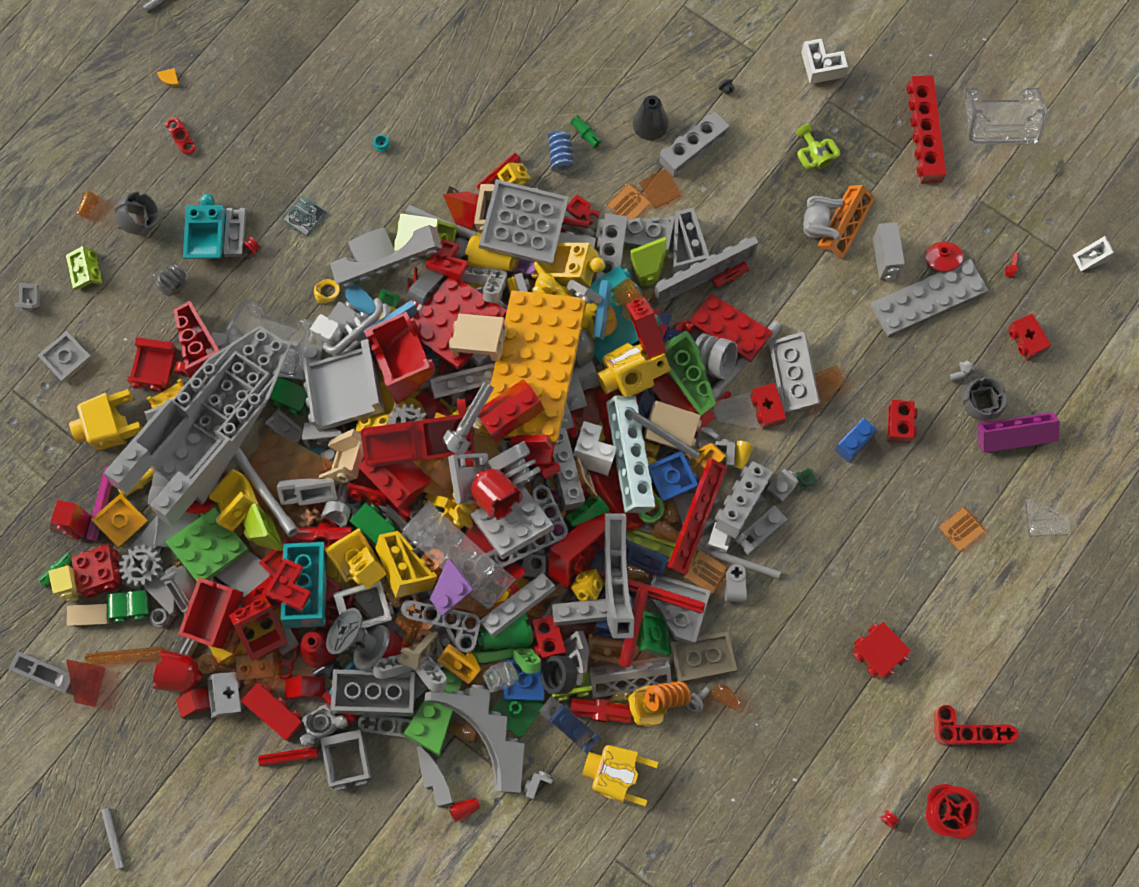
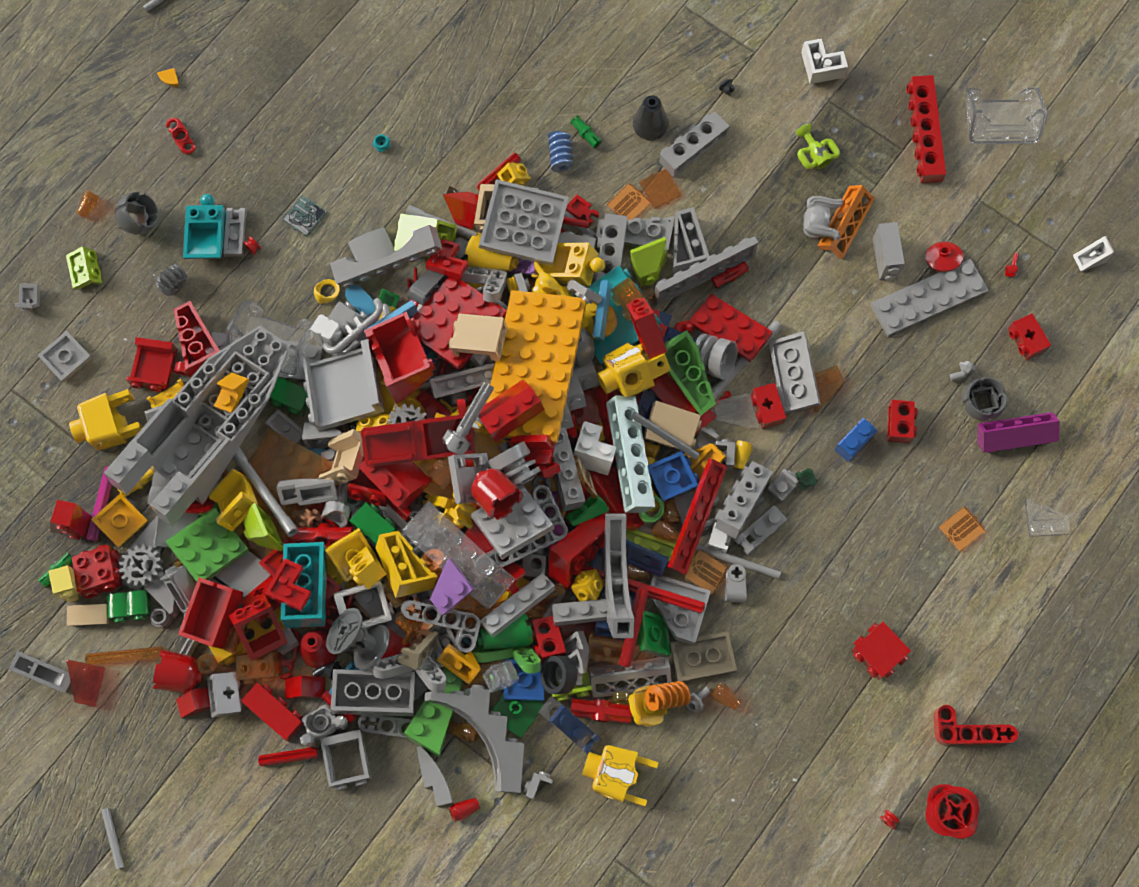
(231, 393): none -> light orange slope

